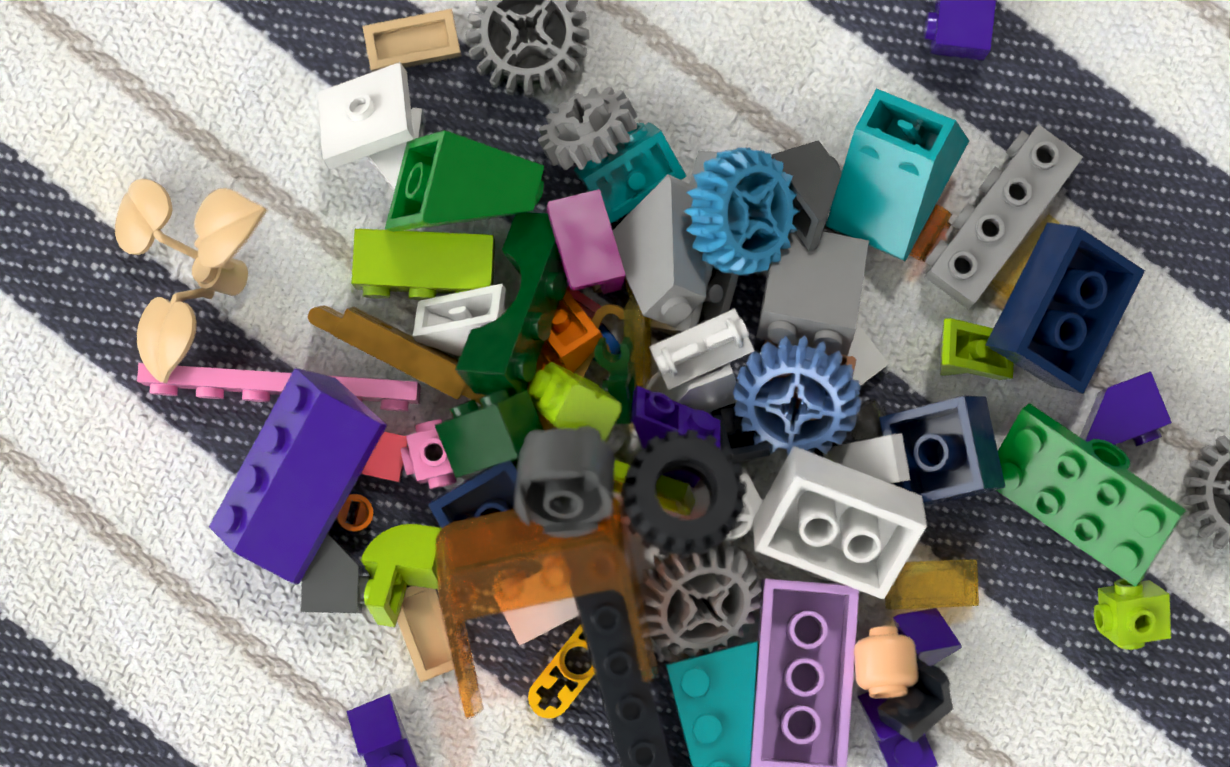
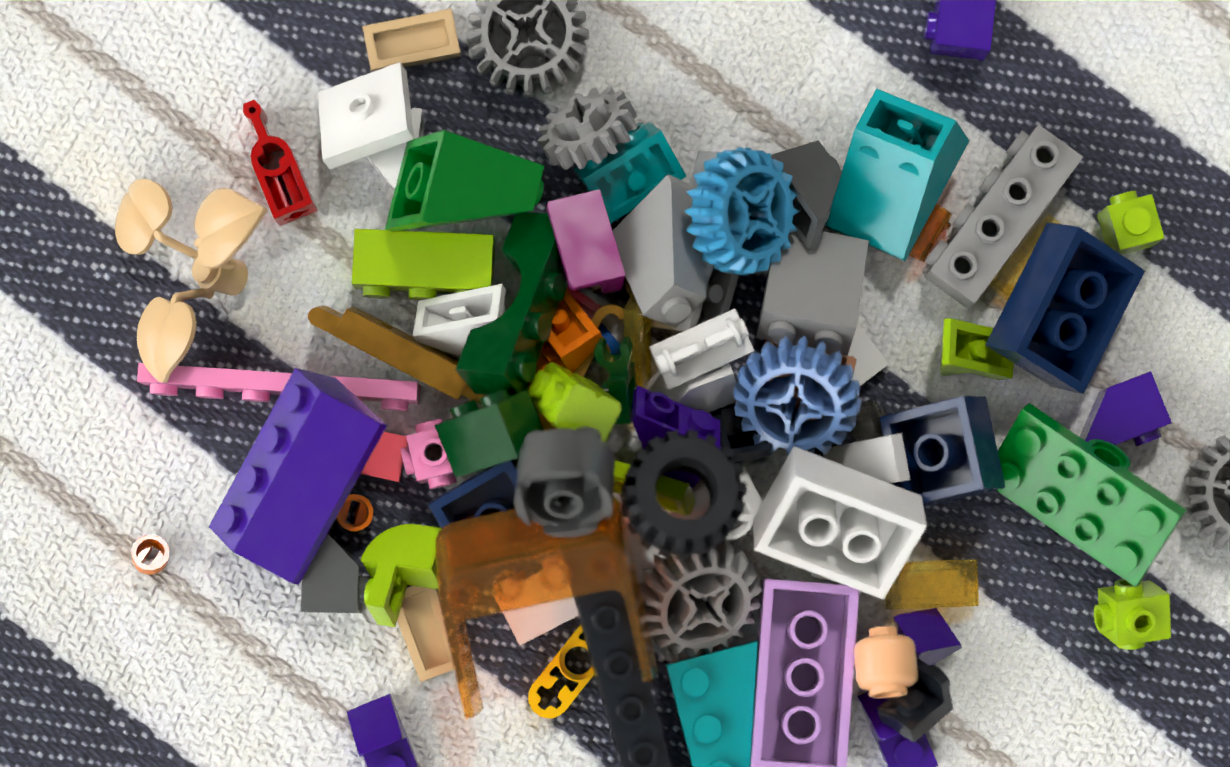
(142, 549): none -> hinge
(287, 173): none -> red piece
(1130, 223): none -> lime brick

